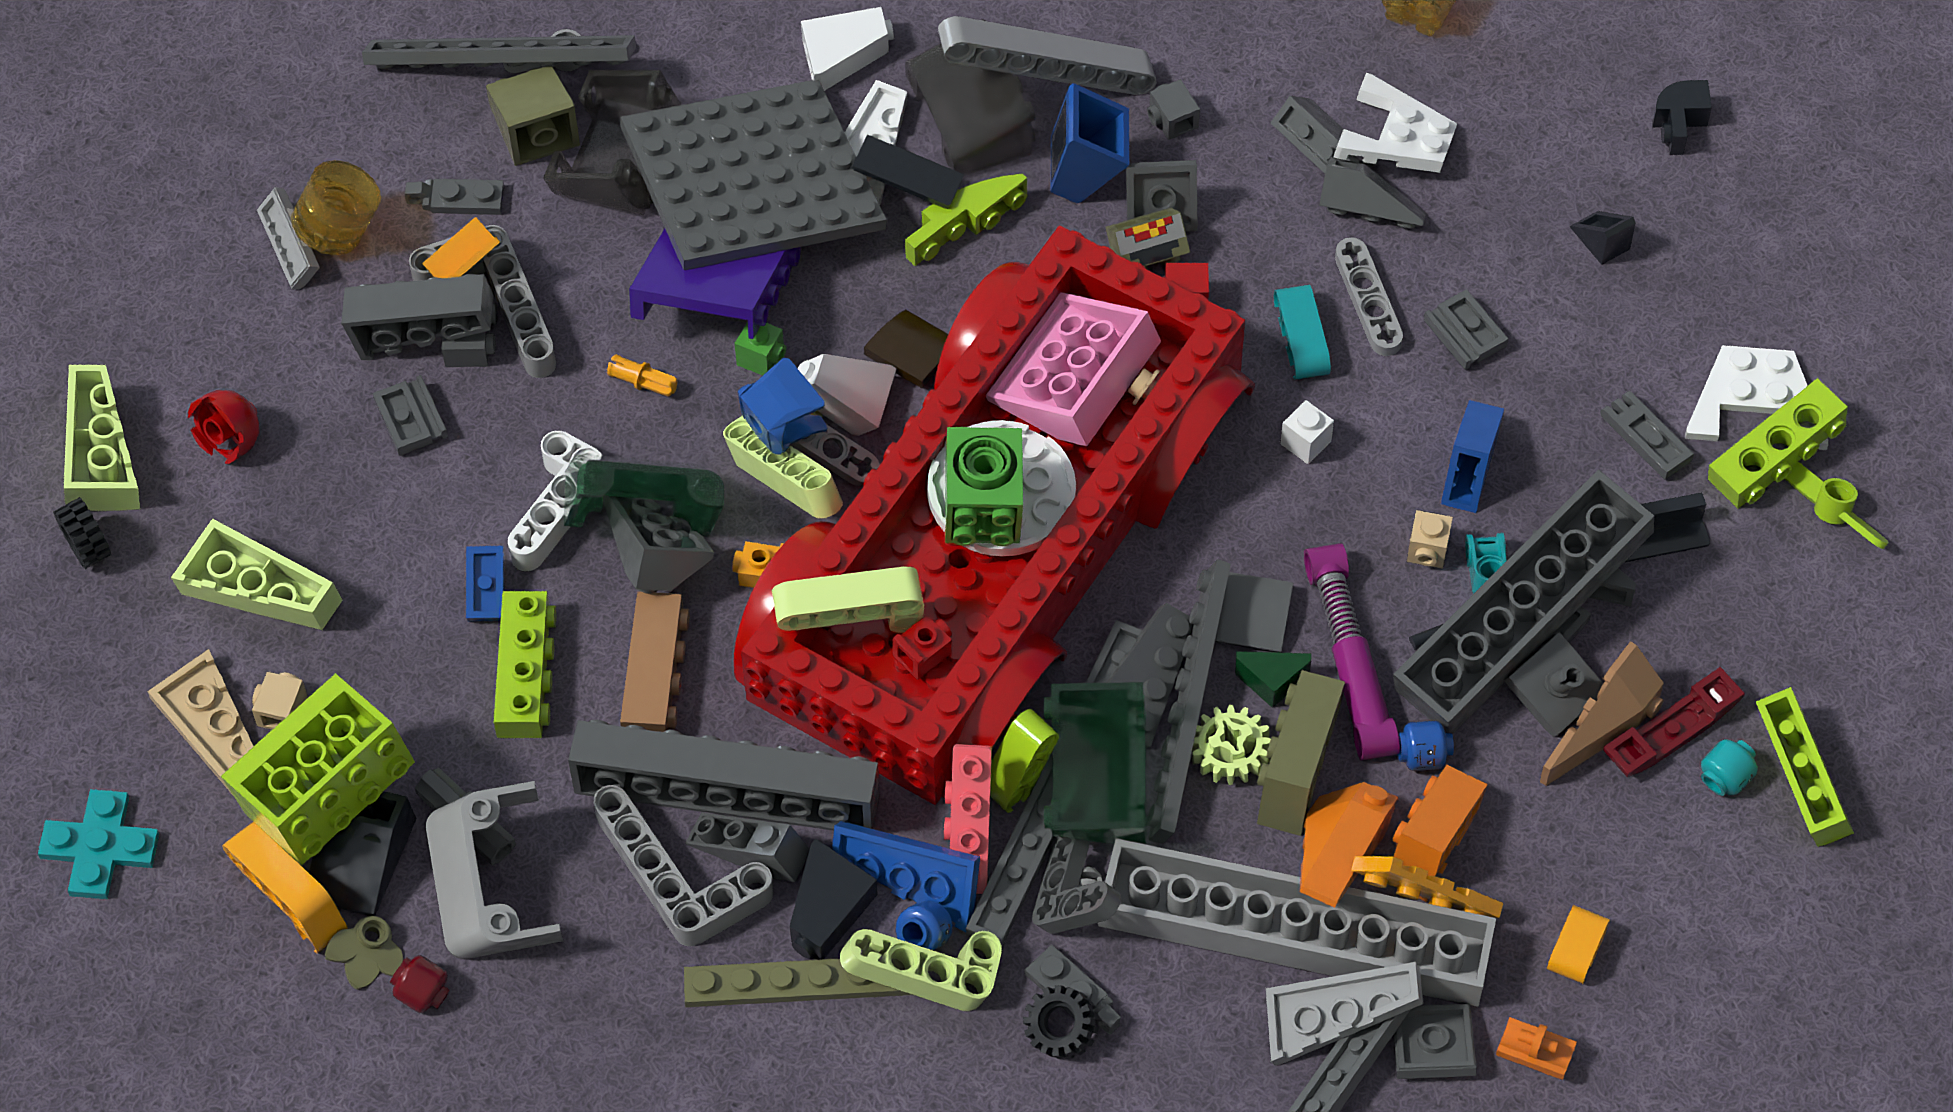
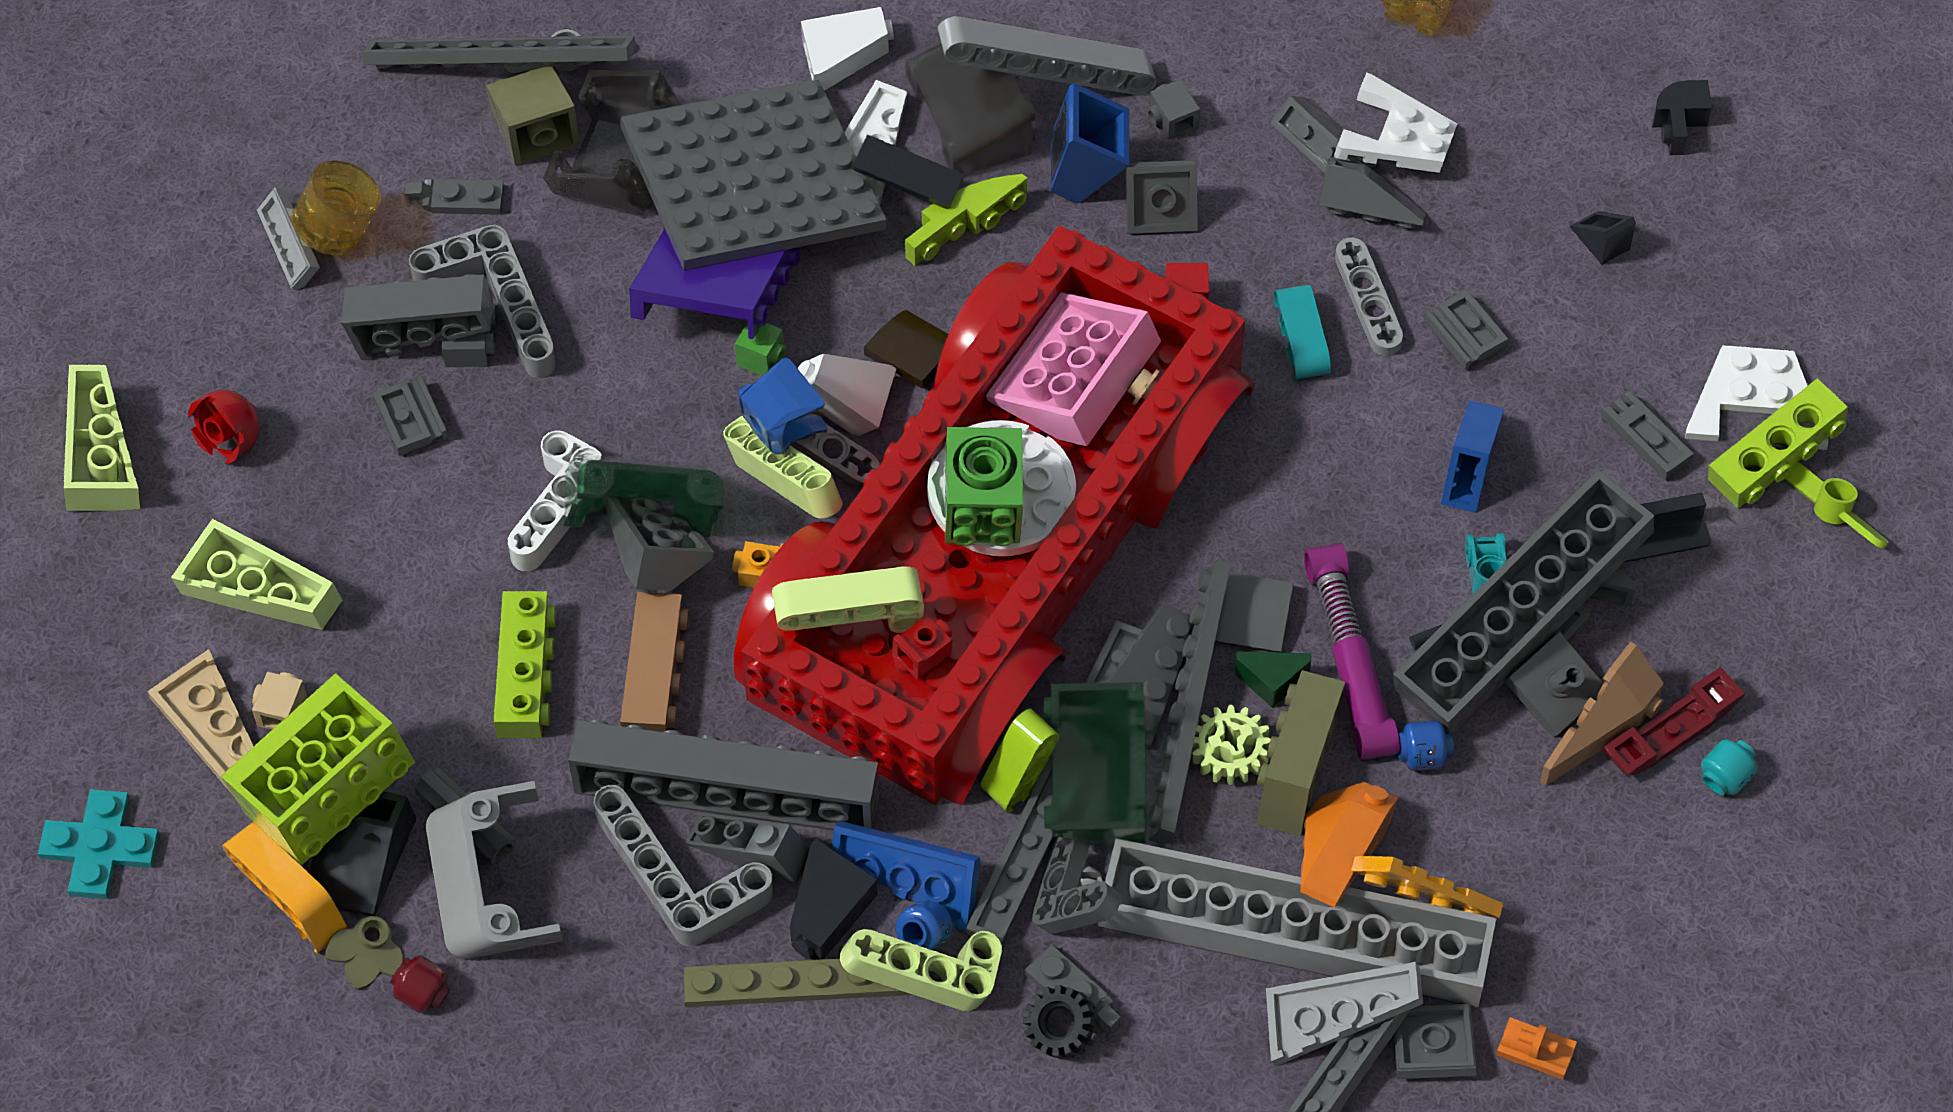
(82, 533): black tyre -> none
(461, 251): light orange panel -> none
(484, 582): blue plate -> none
(642, 376): light orange axle -> none
(970, 805): coral bracket -> none
(1150, 238): brick -> none
(1307, 432): white brick -> none
(1429, 539): tan brick -> none
(1438, 820): orange wedge -> none
(1578, 944): light orange beam -> none
(1804, 767): lime brick -> none

